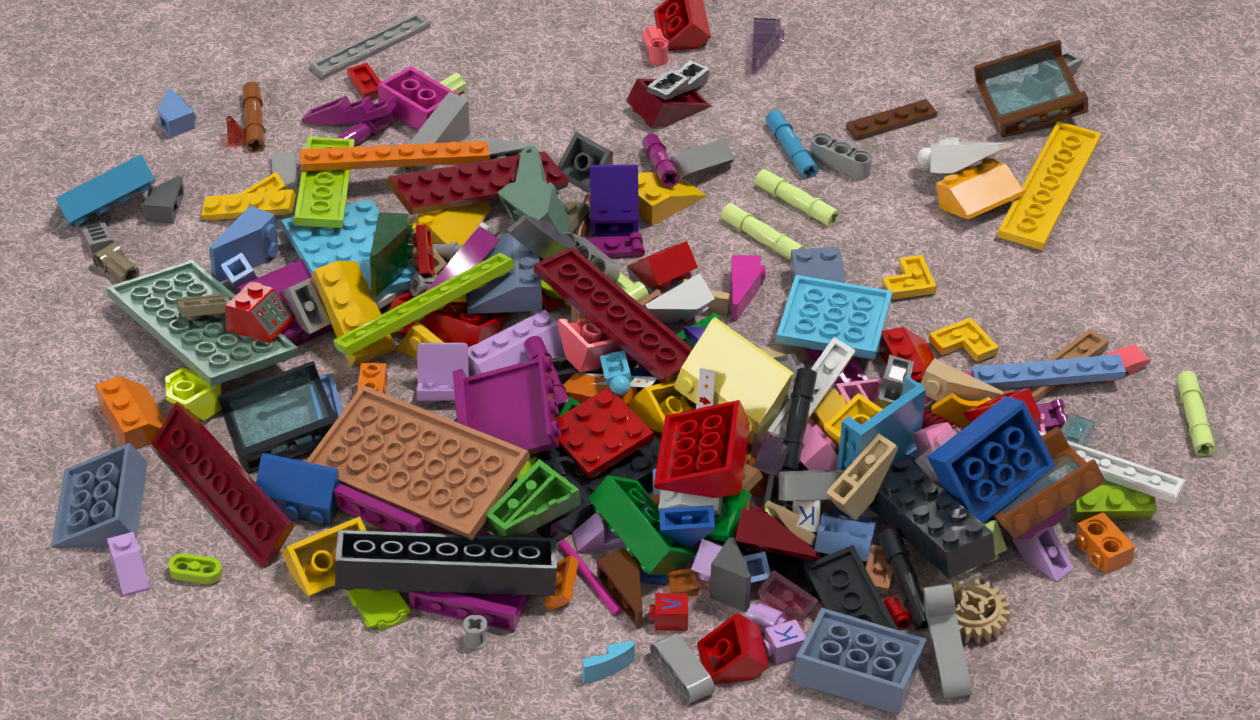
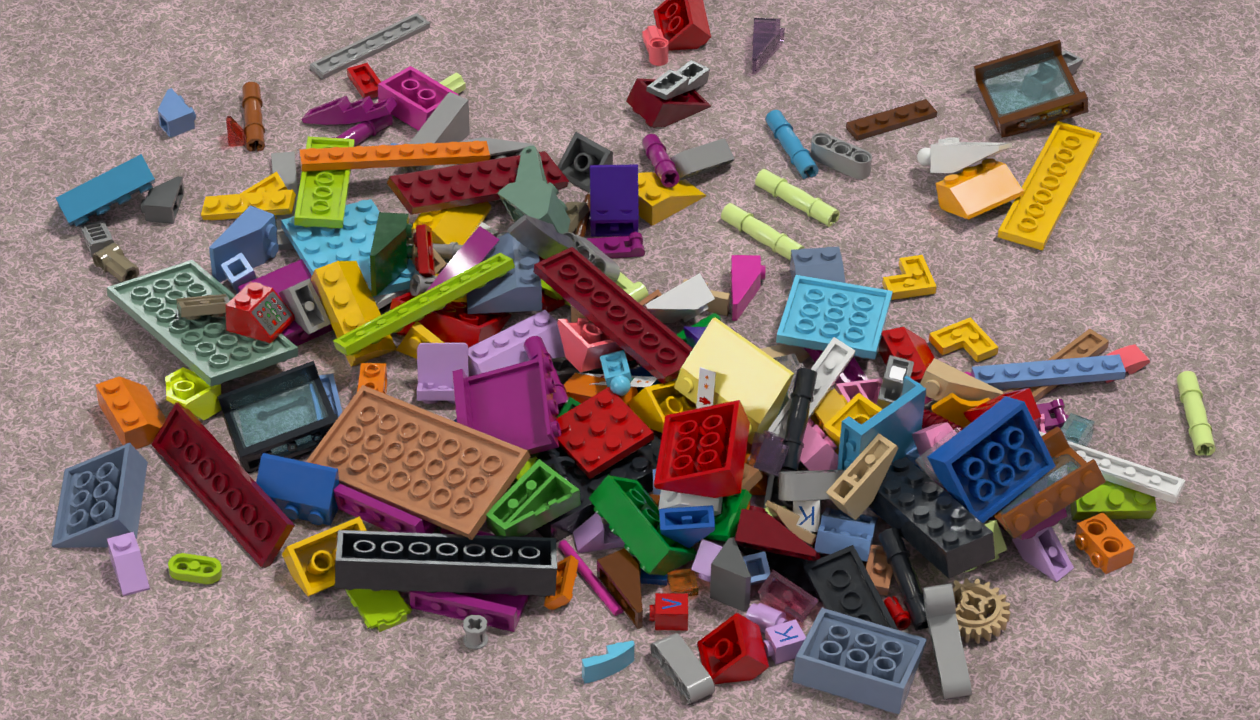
(665, 265): red slope -> none

